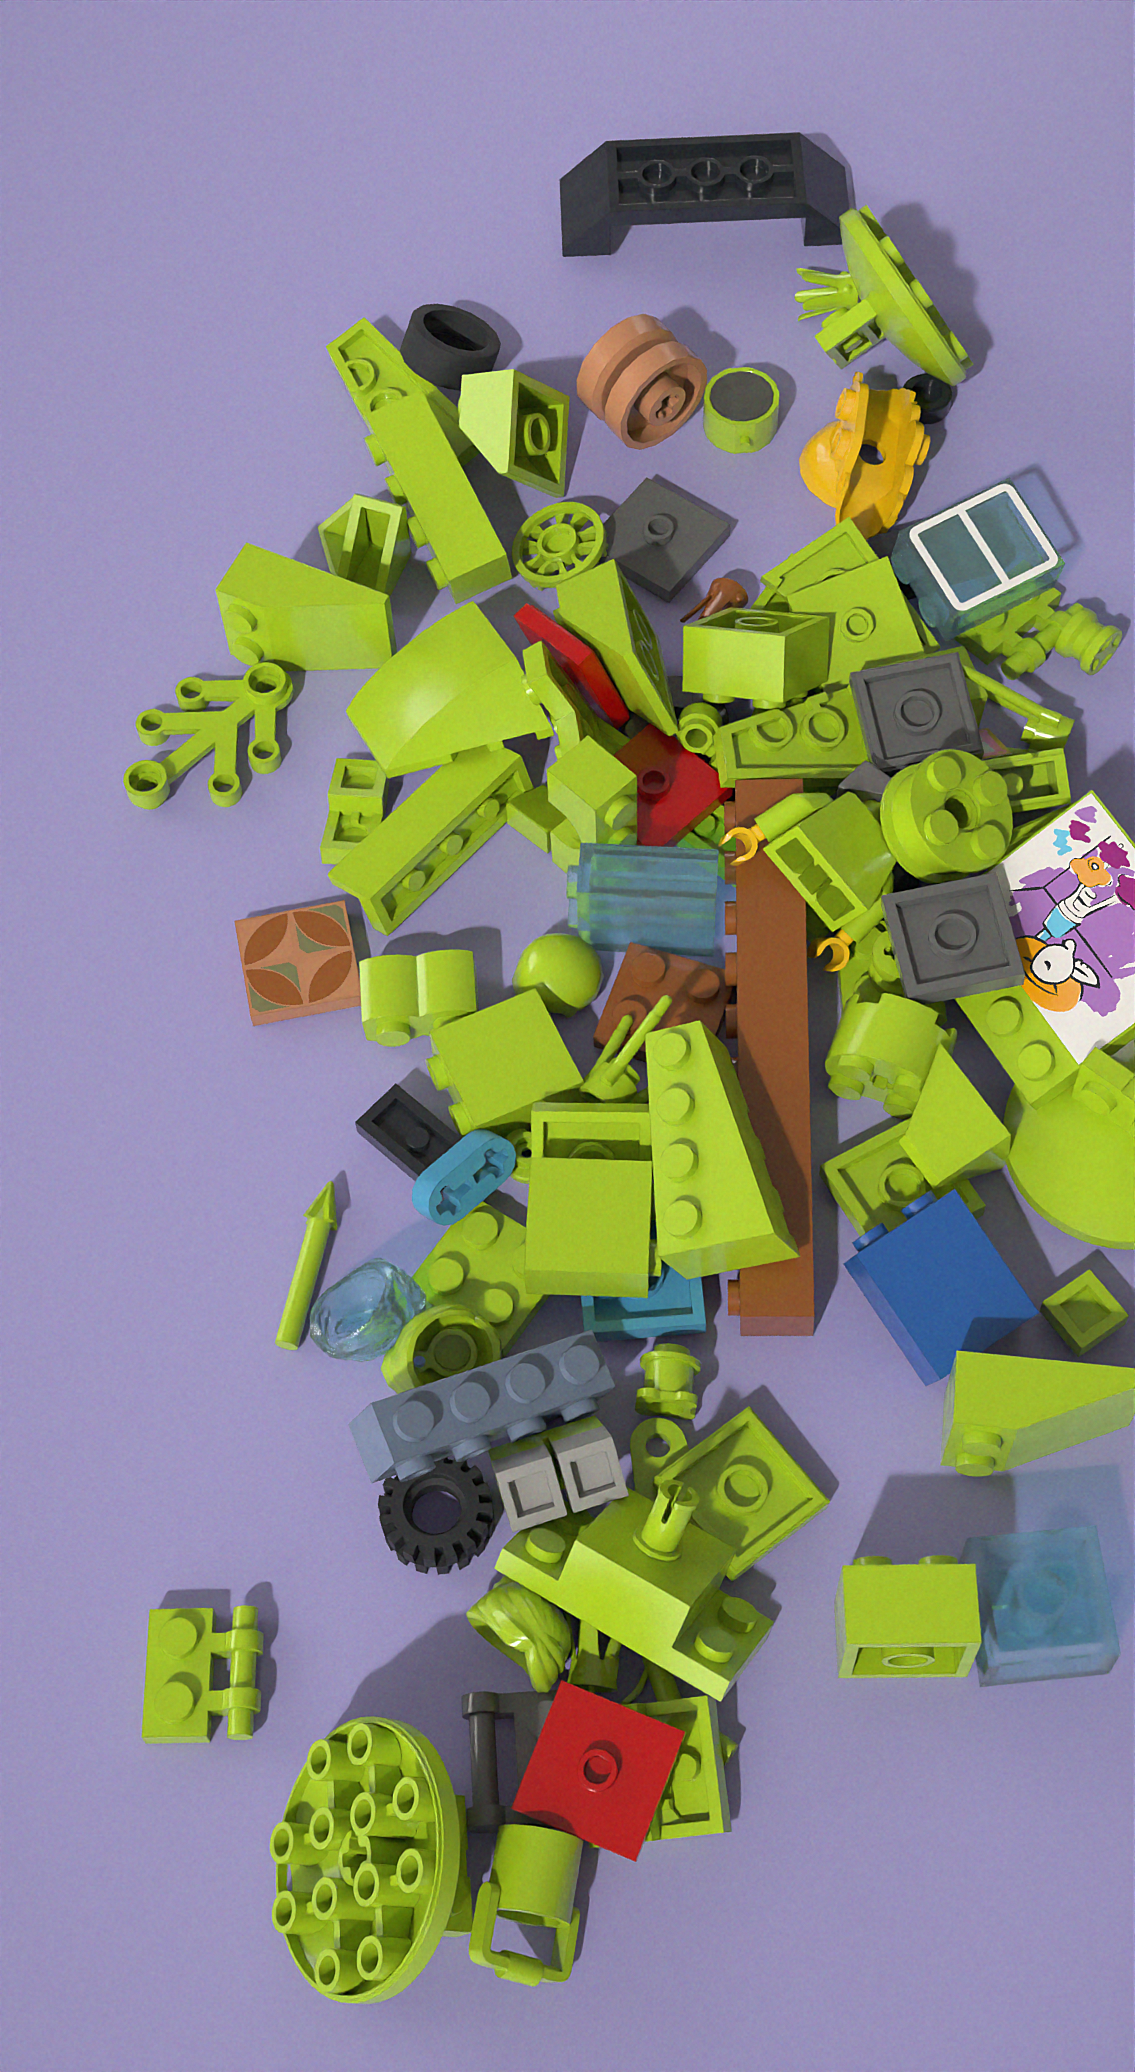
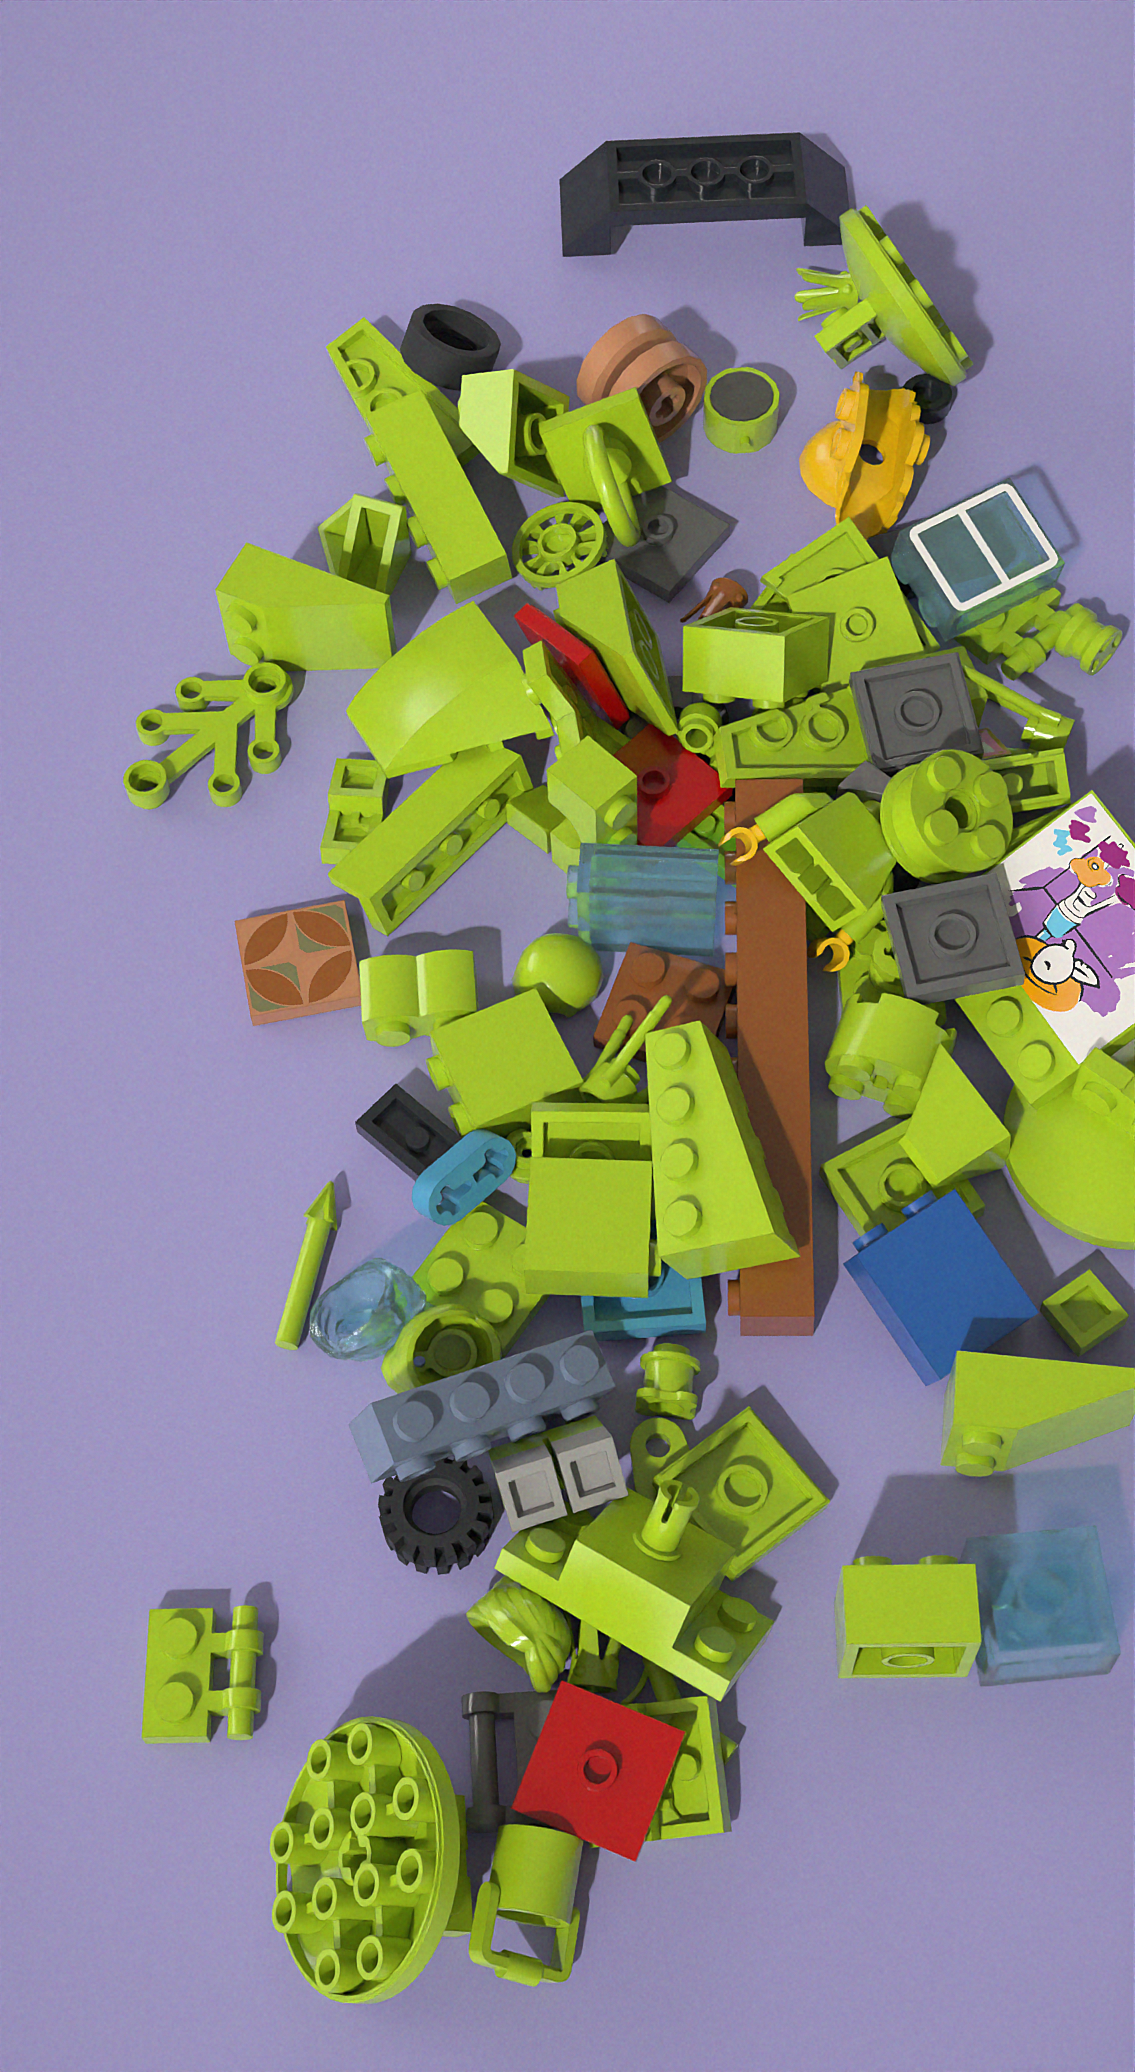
(607, 457): none -> lime tile

